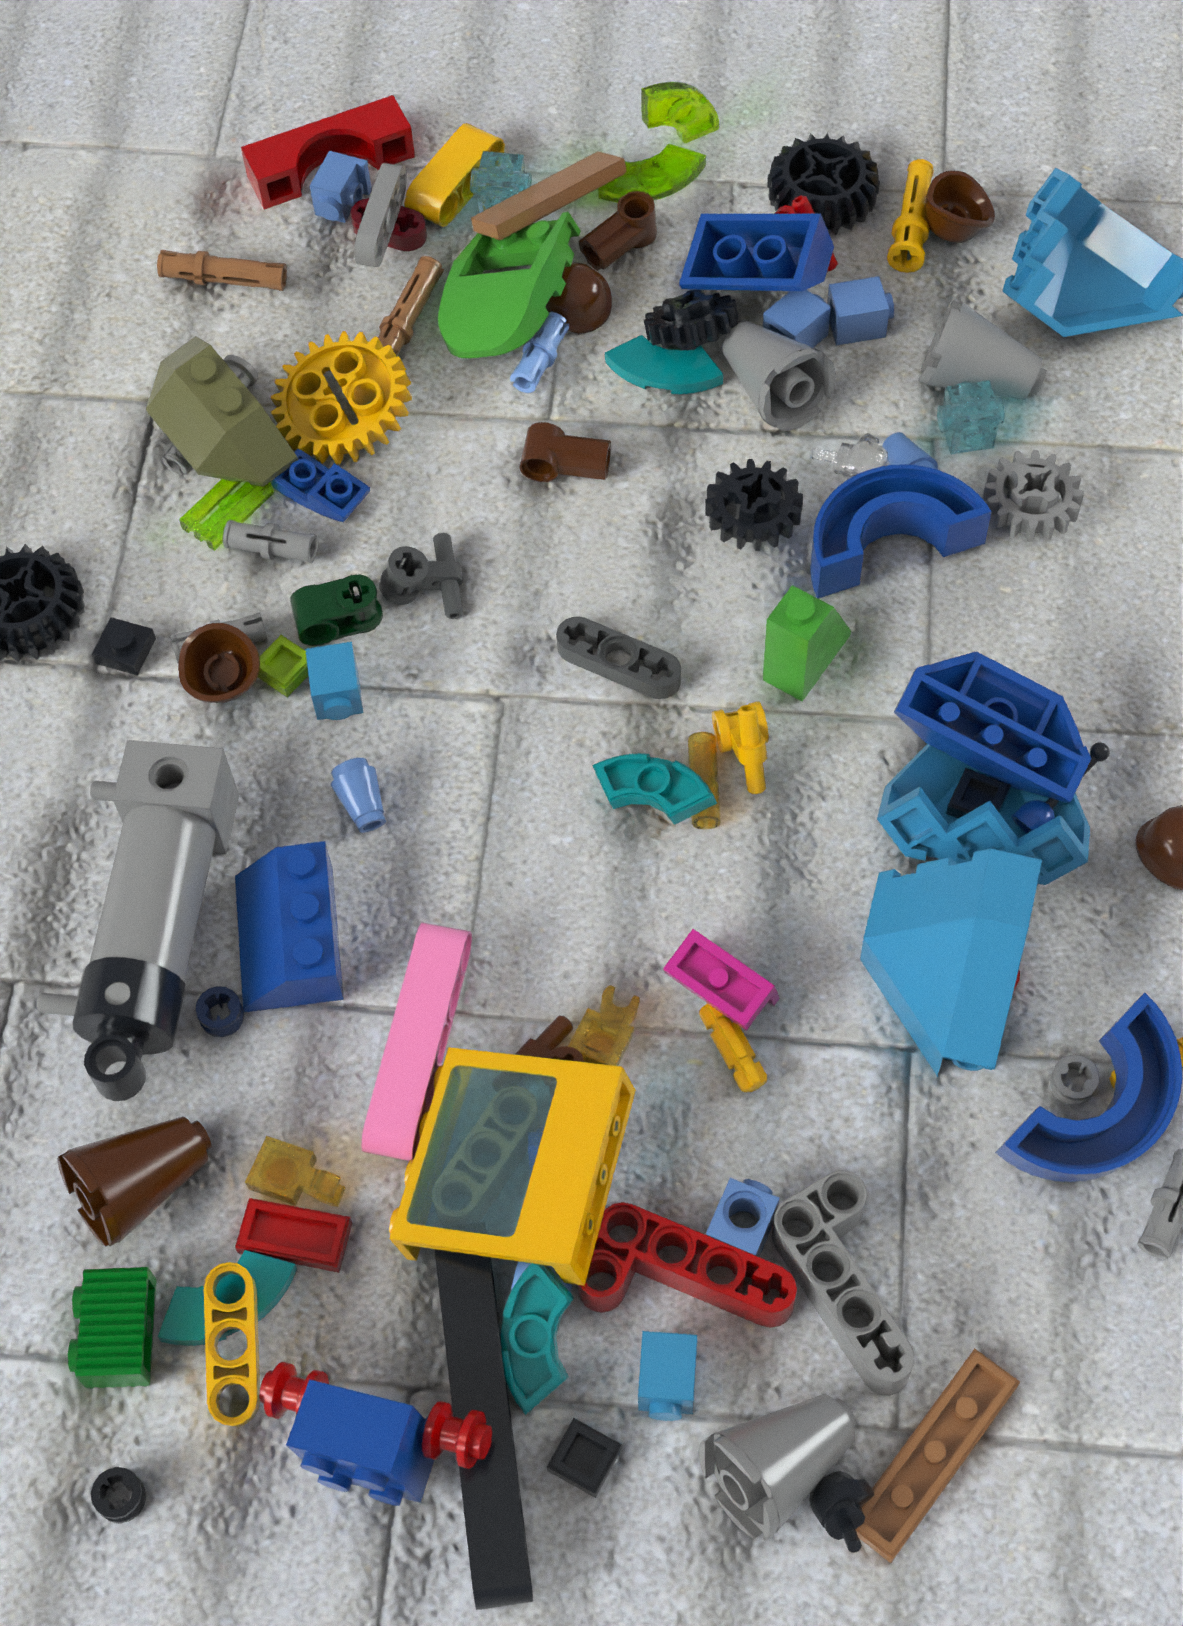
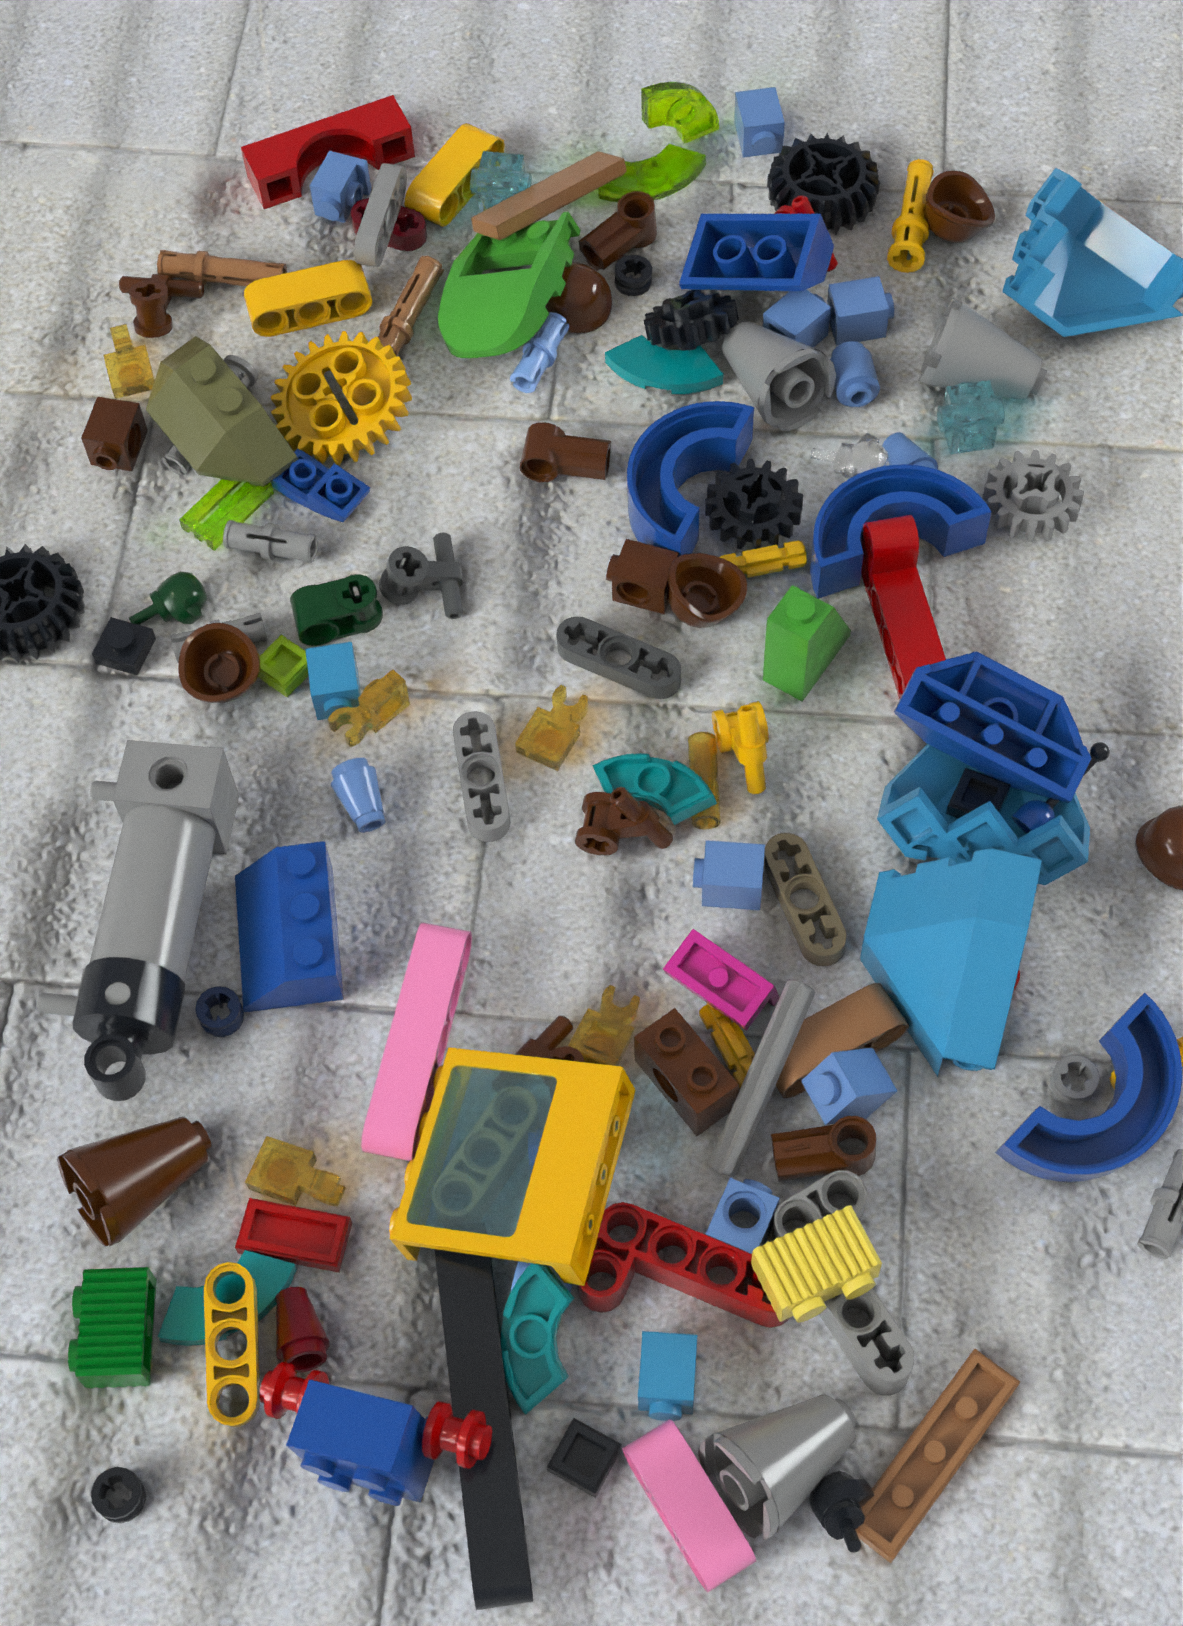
(114, 434): none -> reddish brown brick
(129, 366): none -> clear yellow plate
(152, 298): none -> reddish brown piece
(176, 597): none -> dark green piece
(299, 1331): none -> dark red cone
(307, 298): none -> yellow beam
(377, 707): none -> clear yellow plate
(473, 793): none -> light grey beam
(553, 733): none -> clear yellow plate
(618, 817): none -> reddish brown piece
(629, 285): none -> black bush
(641, 576): none -> reddish brown brick
(669, 453): none -> blue brick
(685, 1071): none -> reddish brown brick
(689, 1505): none -> bright pink beam
(705, 589): none -> reddish brown helmet
(730, 875): none -> medium blue brick
(759, 122): none -> medium blue brick
(761, 1078): none -> light grey axle
(769, 559): none -> yellow axle
(800, 919): none -> dark tan beam
(816, 1265): none -> light yellow brick
(817, 1149): none -> reddish brown piece
(849, 1085): none -> medium blue brick
(855, 374): none -> medium blue brick
(855, 1022): none -> medium nougat beam
(899, 597): none -> red beam

